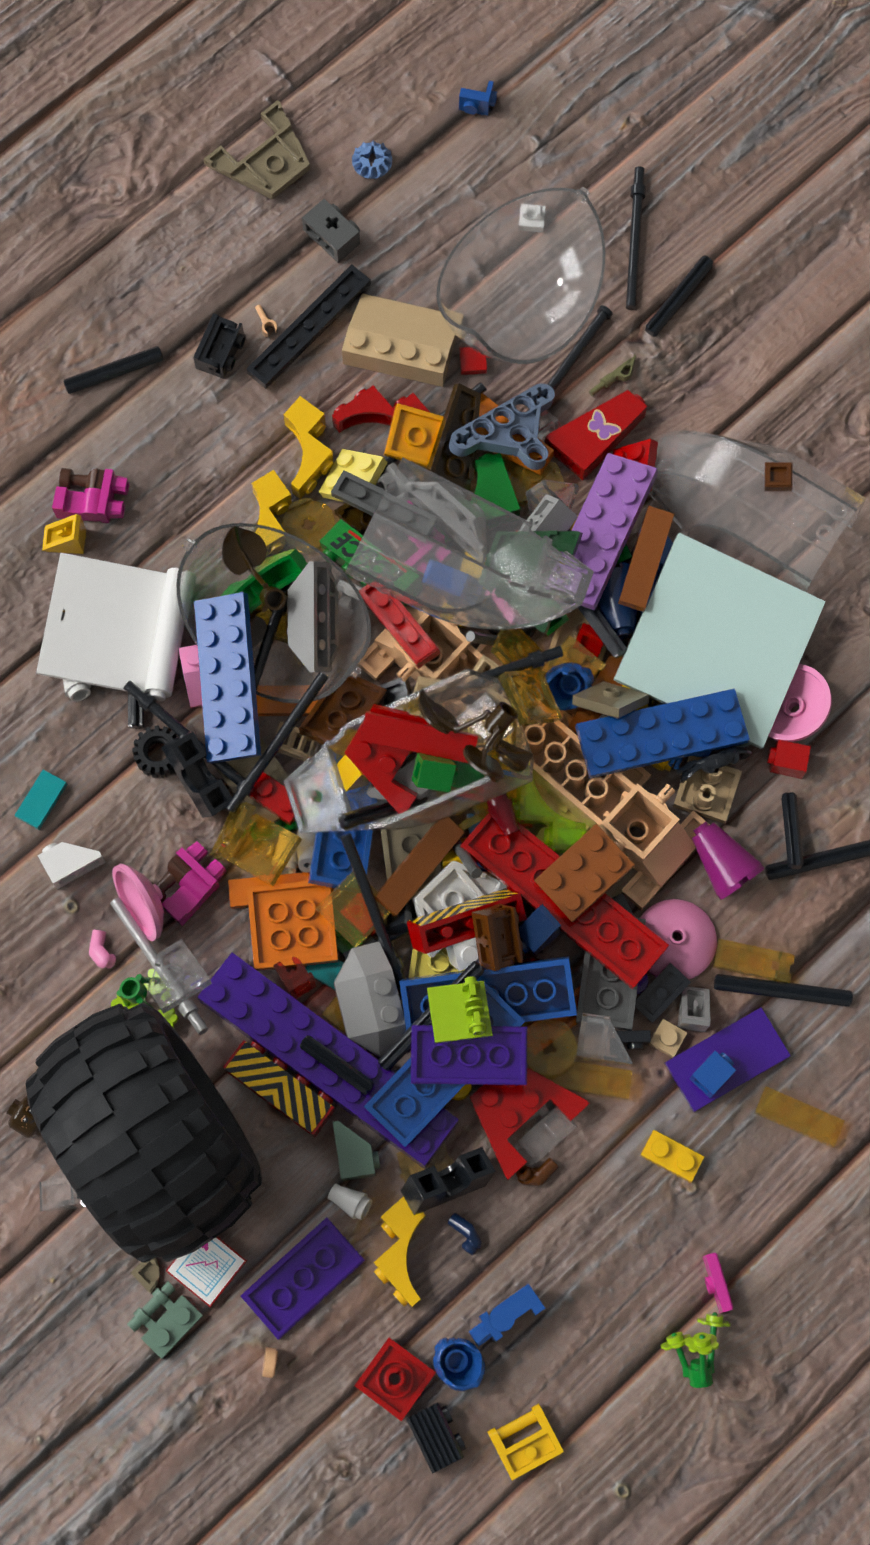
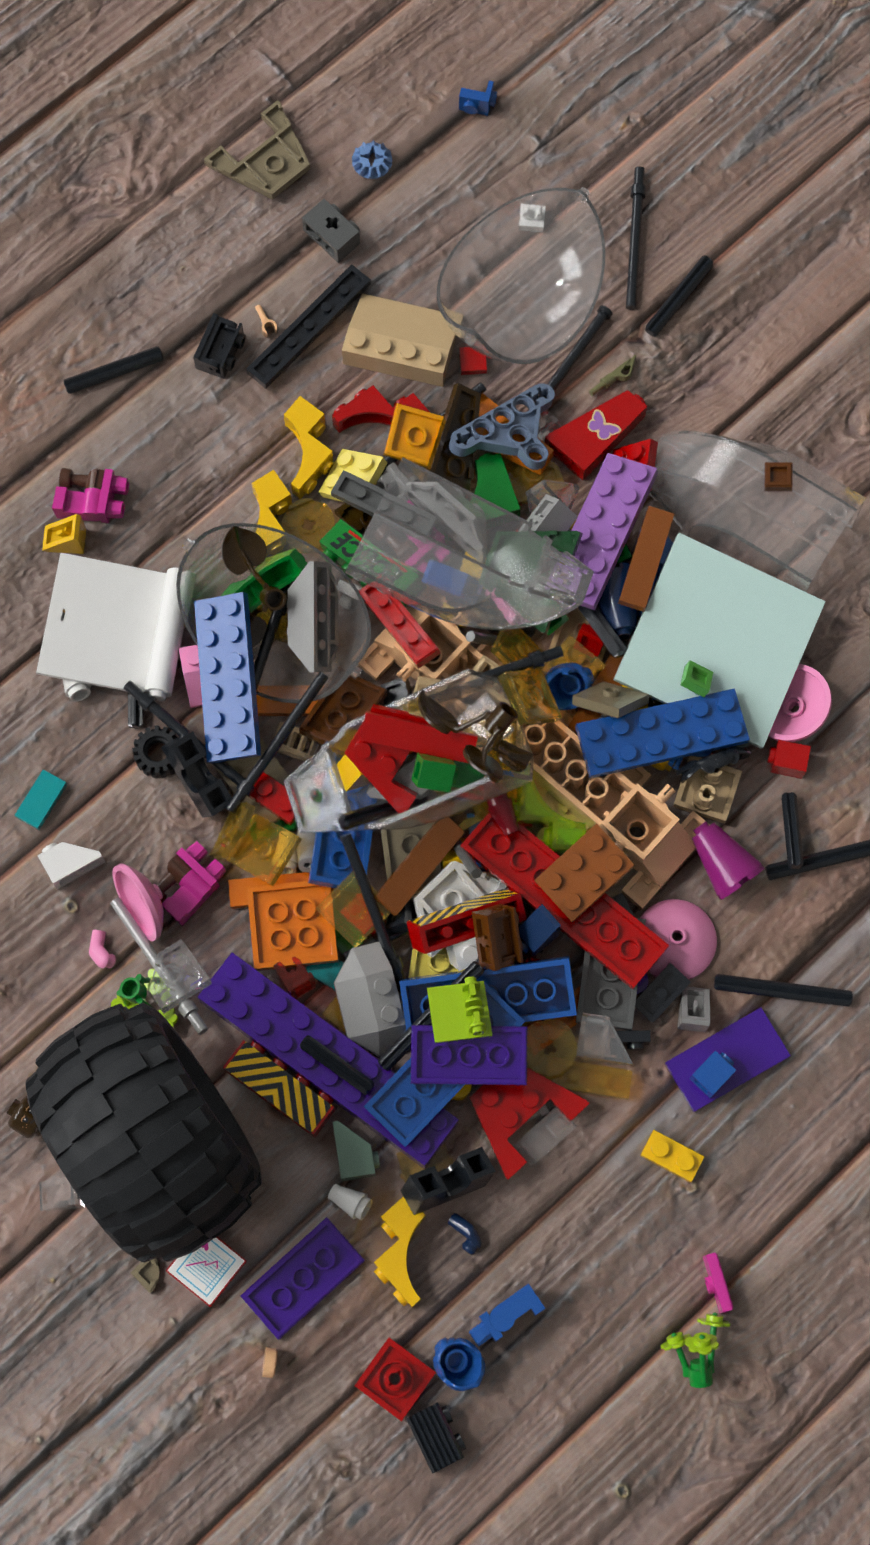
(171, 1326): sand green plate -> none
(531, 1450): yellow plate -> none
(536, 1176): reddish brown arm -> none
(668, 1038): tan plate -> none
(696, 678): none -> bright green plate
(753, 960): clear yellow plate -> none
(799, 1117): clear yellow plate -> none

